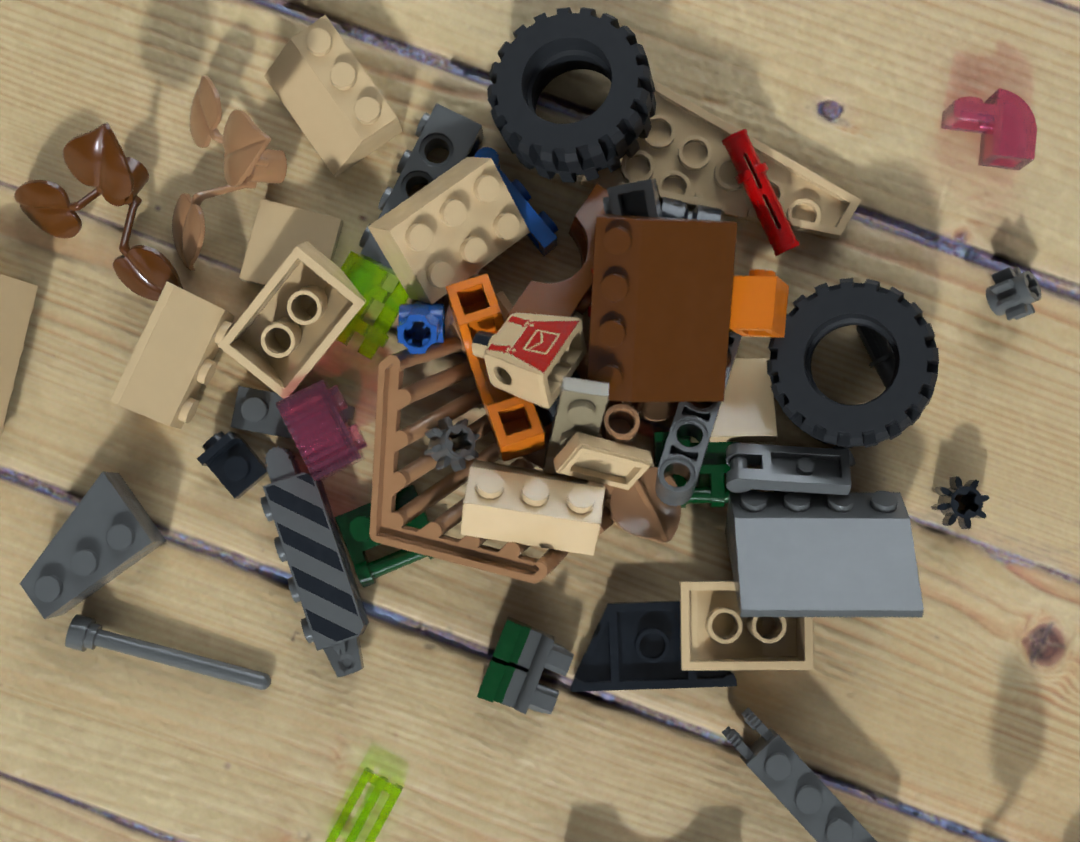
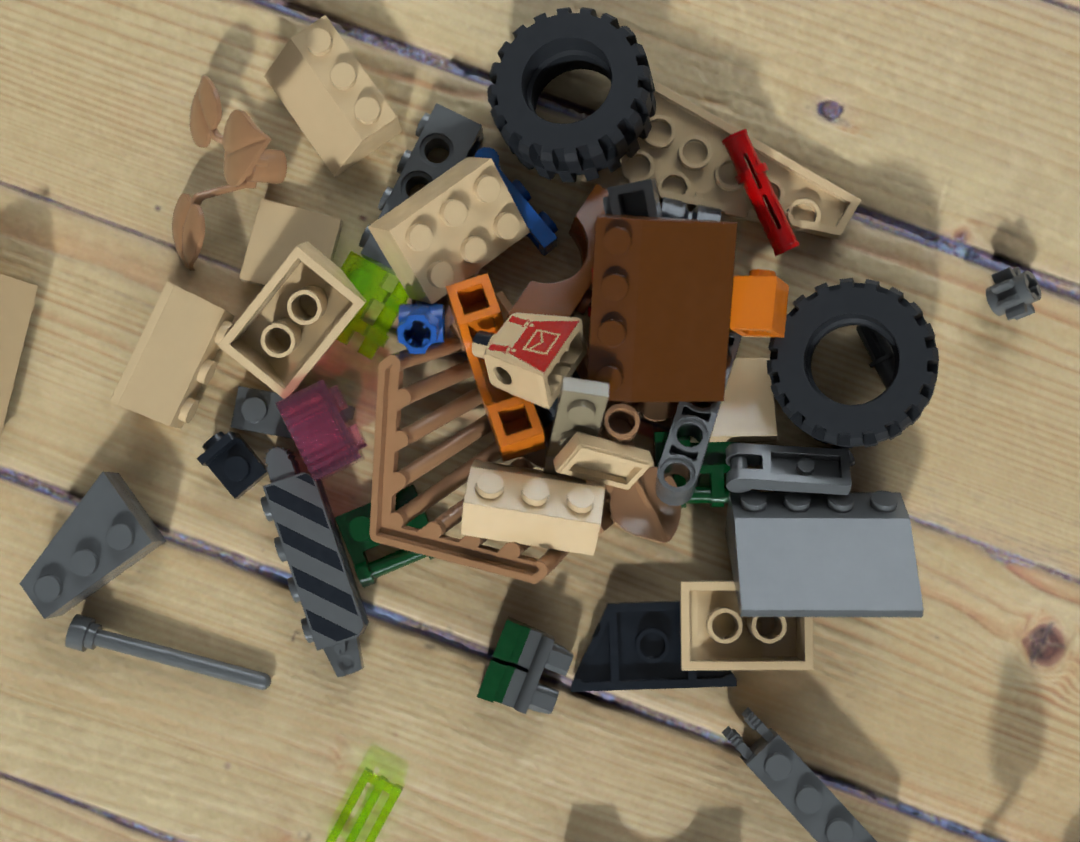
(101, 163): reddish brown plant -> none
(462, 441): dark grey gear -> none
(971, 499): black gear -> none
(1005, 126): clear pink brick -> none

